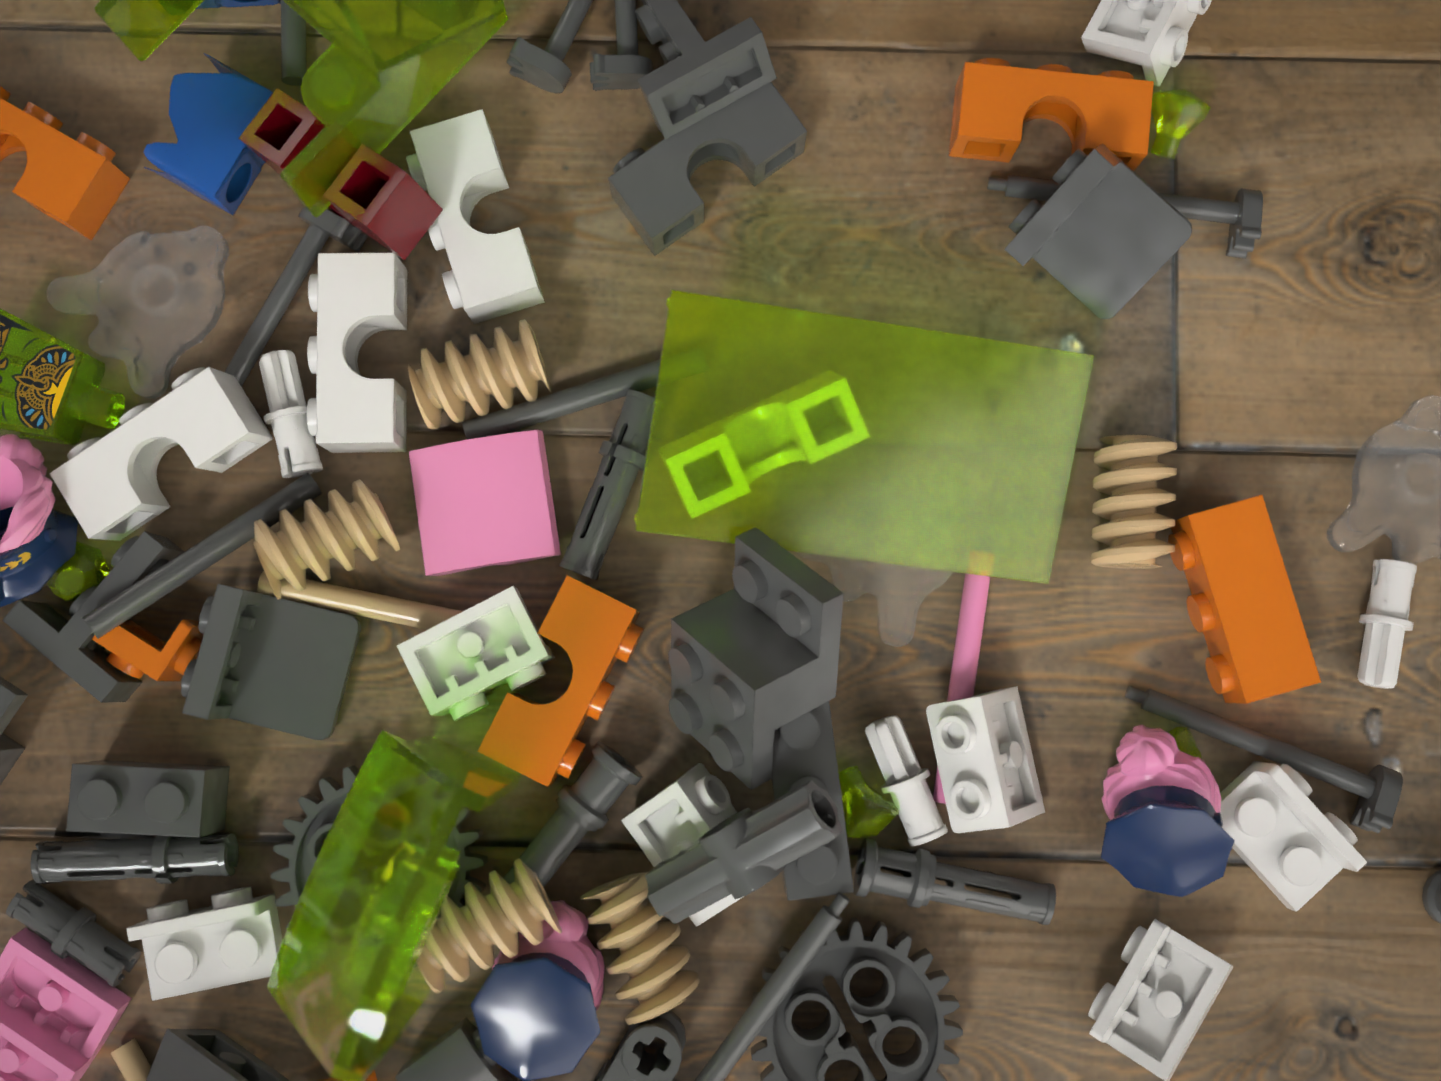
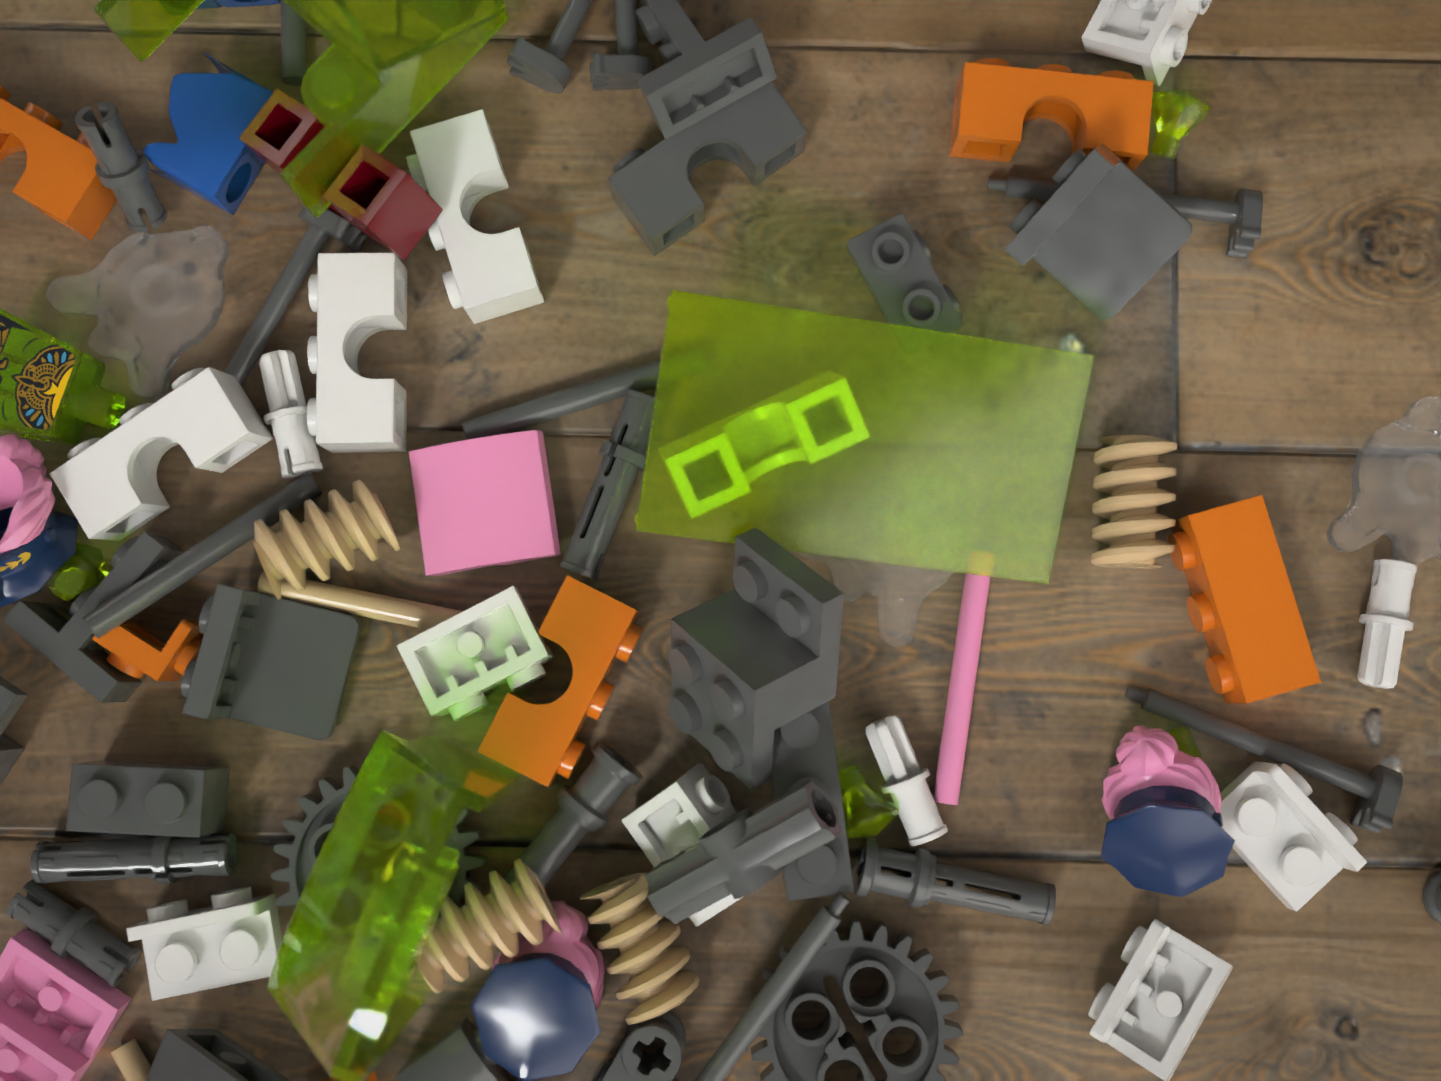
(121, 166): none -> dark grey pin
(478, 375): tan piece -> none
(901, 277): none -> dark grey bracket
(985, 761): white bracket -> none

